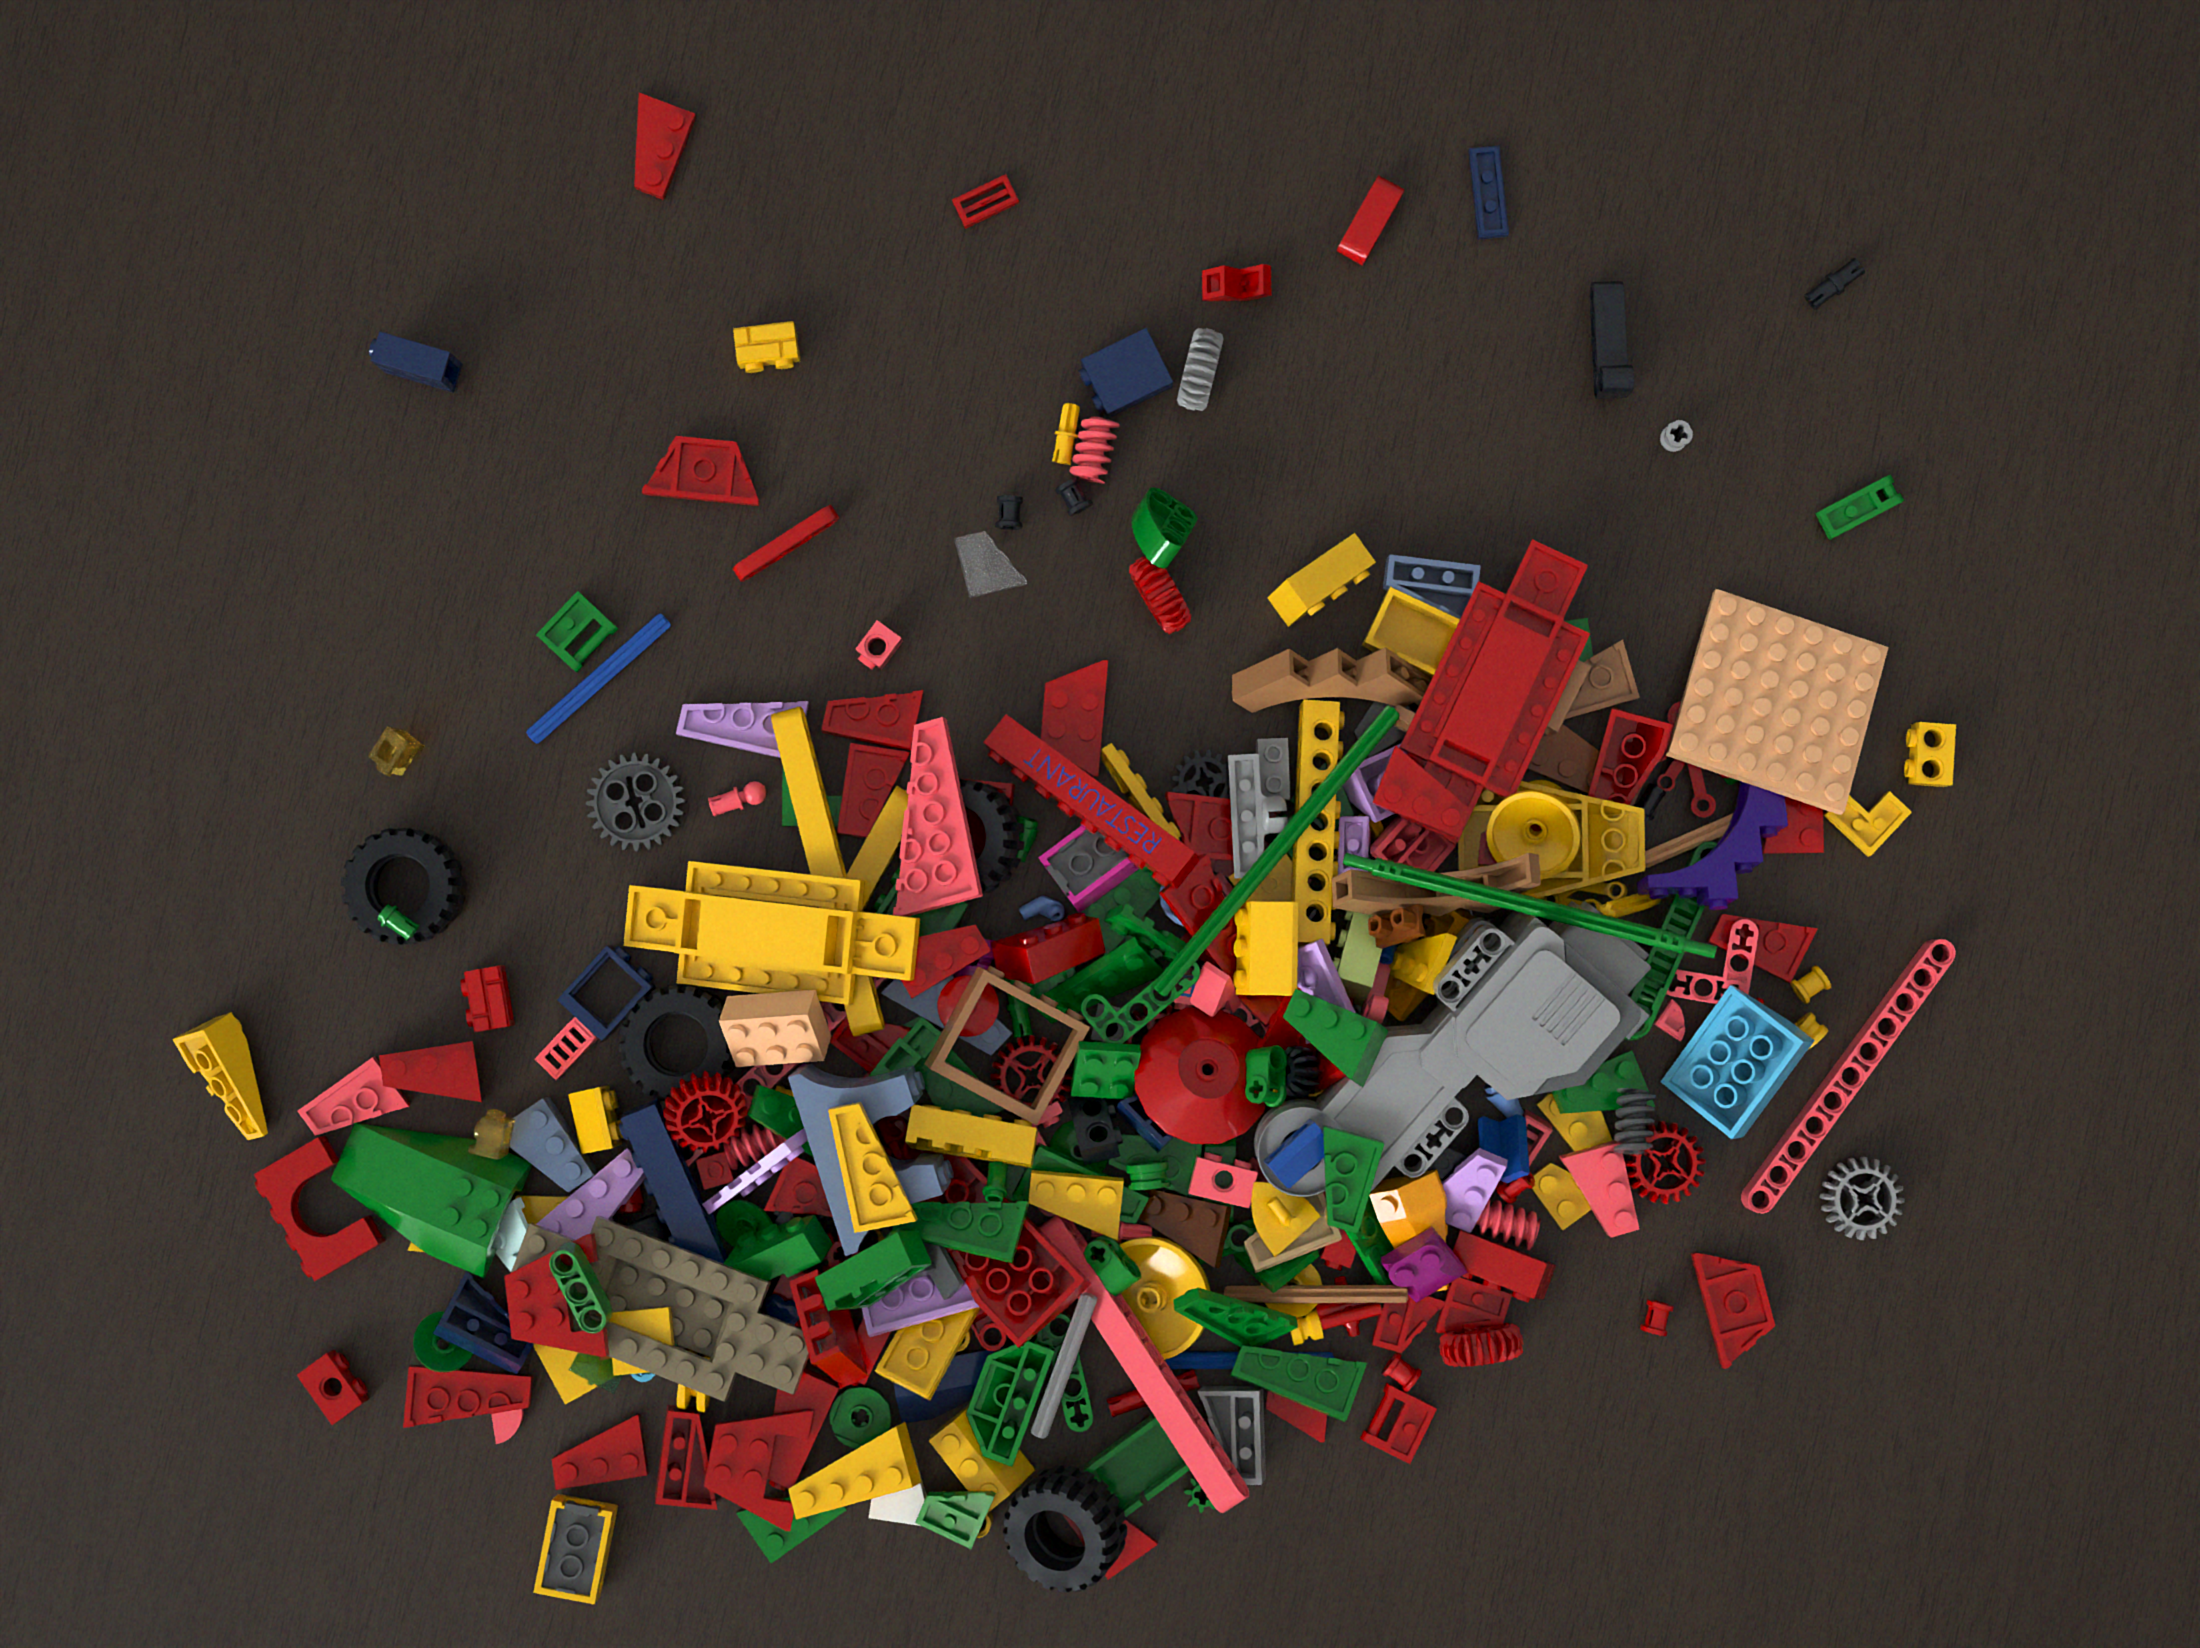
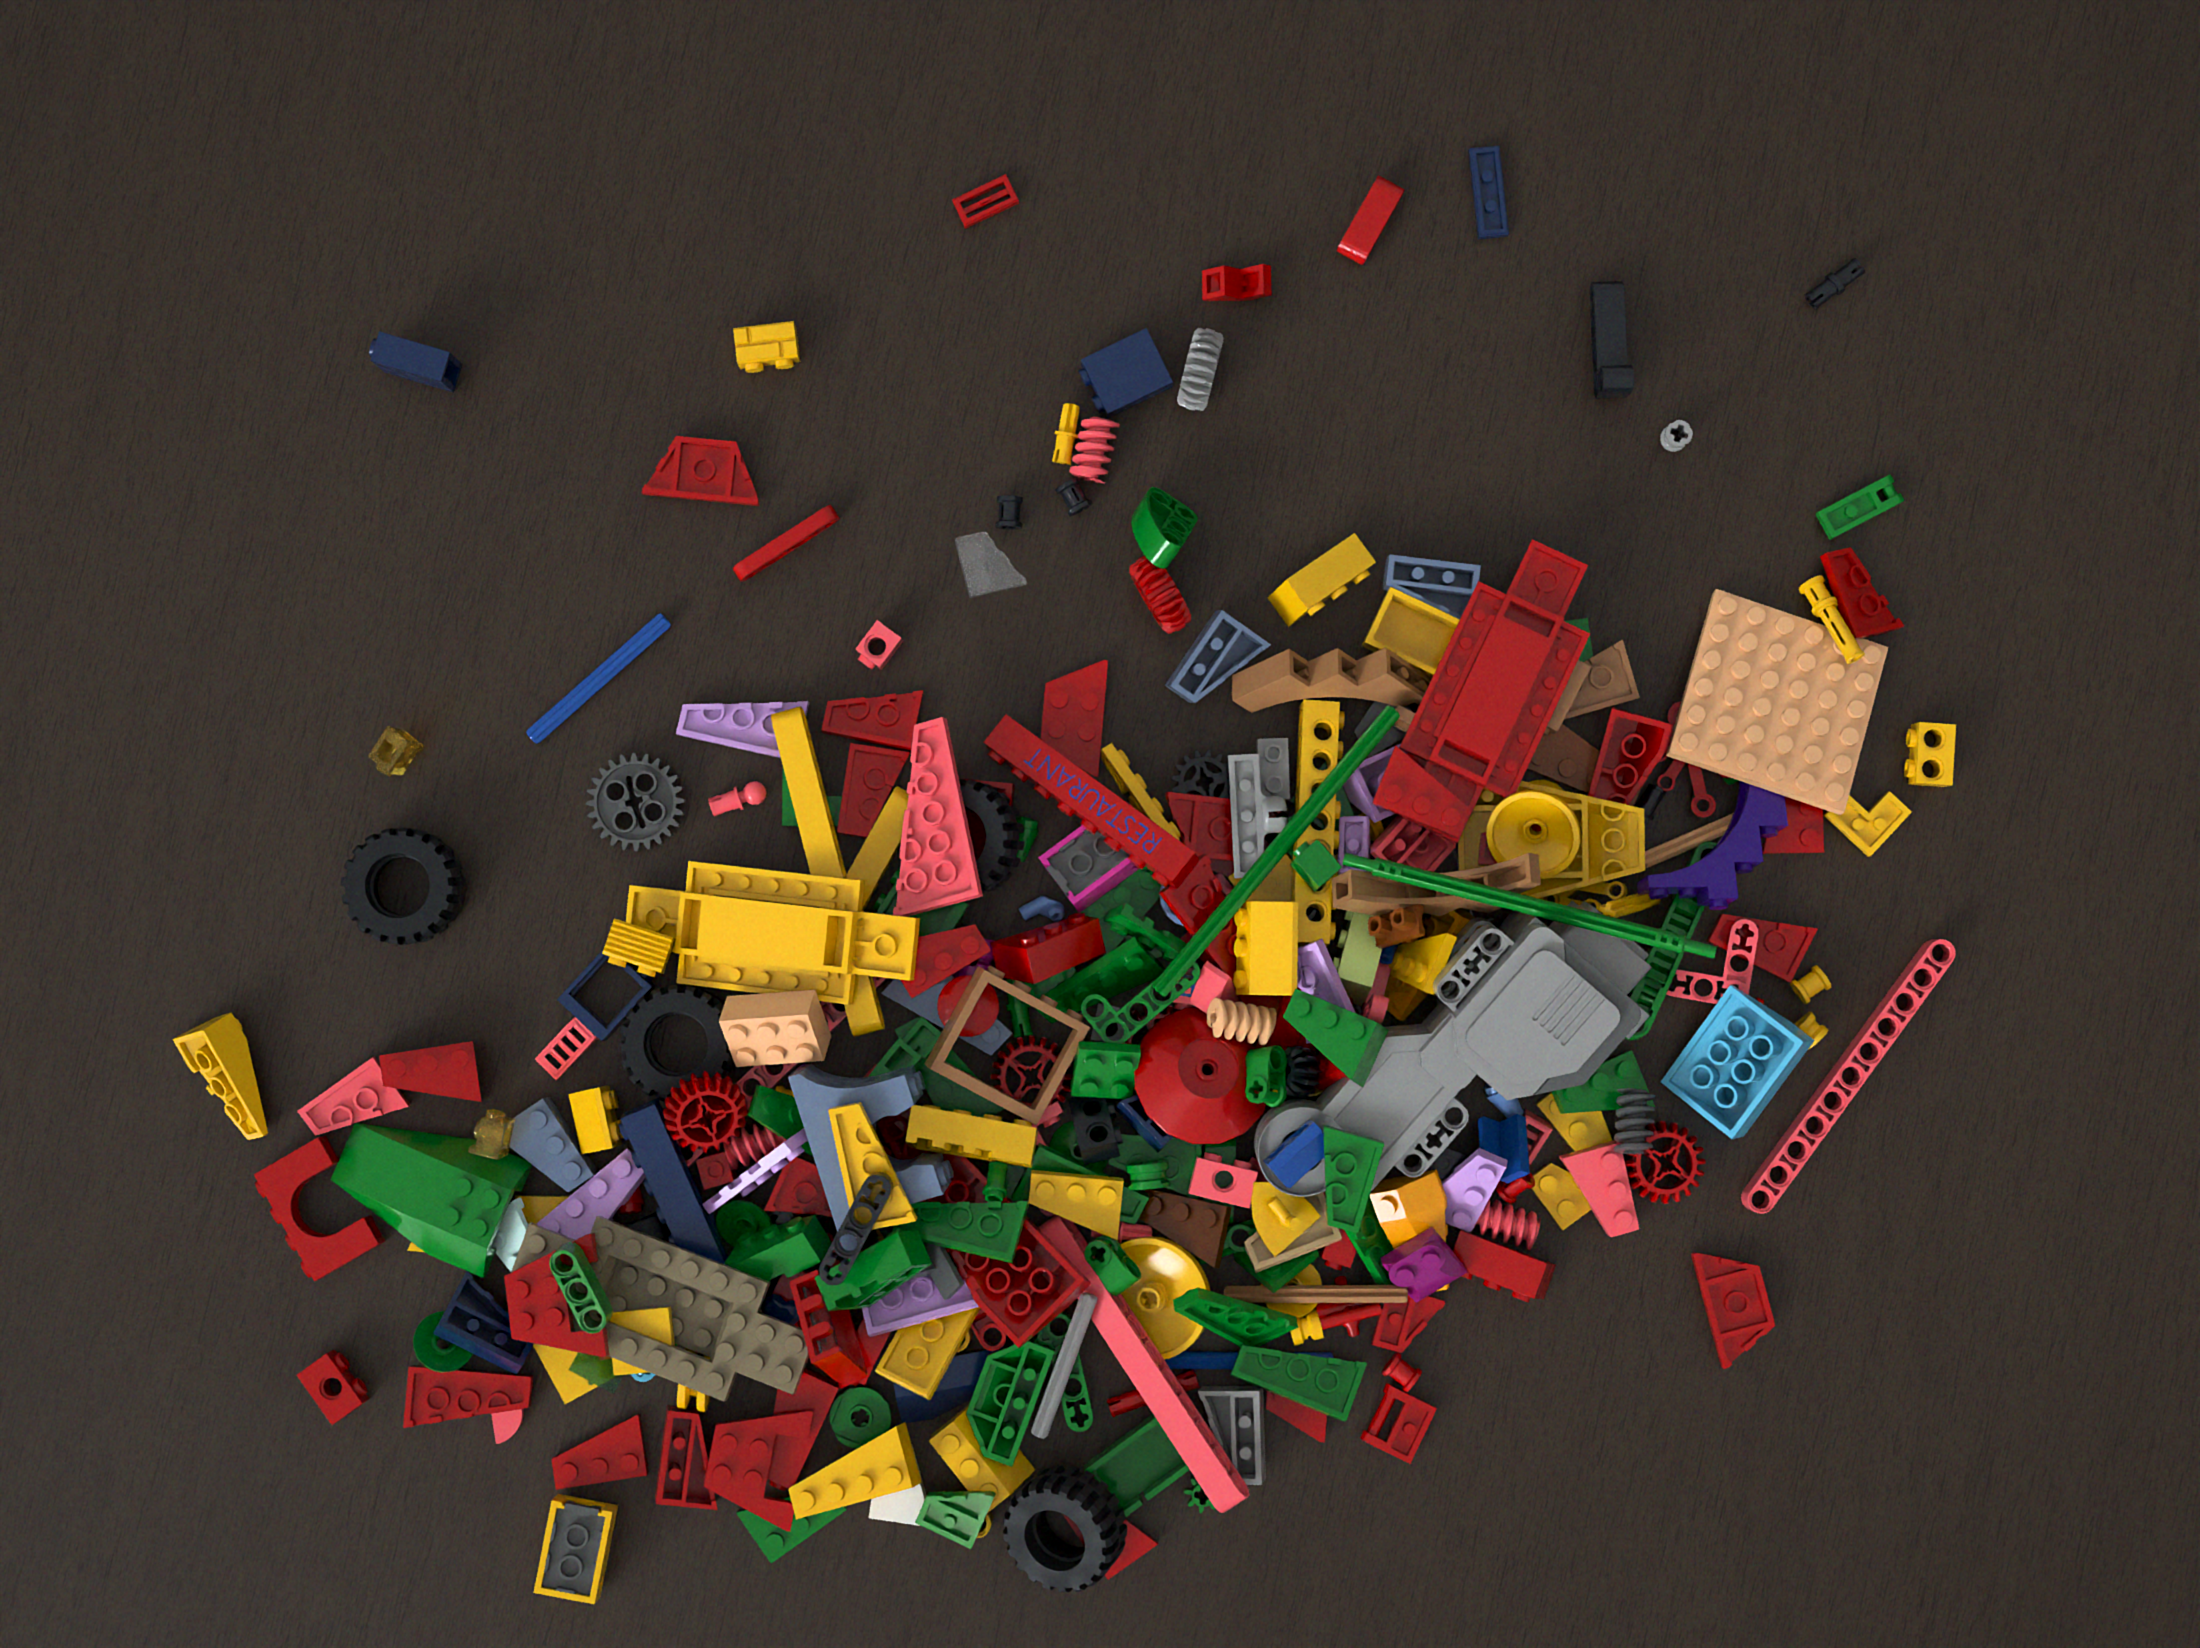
(397, 922): green pin -> none
(488, 998): red brick -> none
(569, 624): green plate -> none
(638, 947): none -> yellow brick
(659, 144): red wing -> none
(854, 1227): none -> black beam
(867, 1048): red wing -> none
(1214, 656): none -> sand blue wedge
(1241, 1020): none -> light nougat piece
(1314, 864): none -> green brick
(1472, 1305): red wing -> none
(1481, 1345): red gear -> none
(1656, 1317): red bush -> none
(1672, 1020): coral tile -> none
(1825, 607): none -> yellow pin
(1857, 599): none -> red wing
(1871, 1188): light grey gear -> none

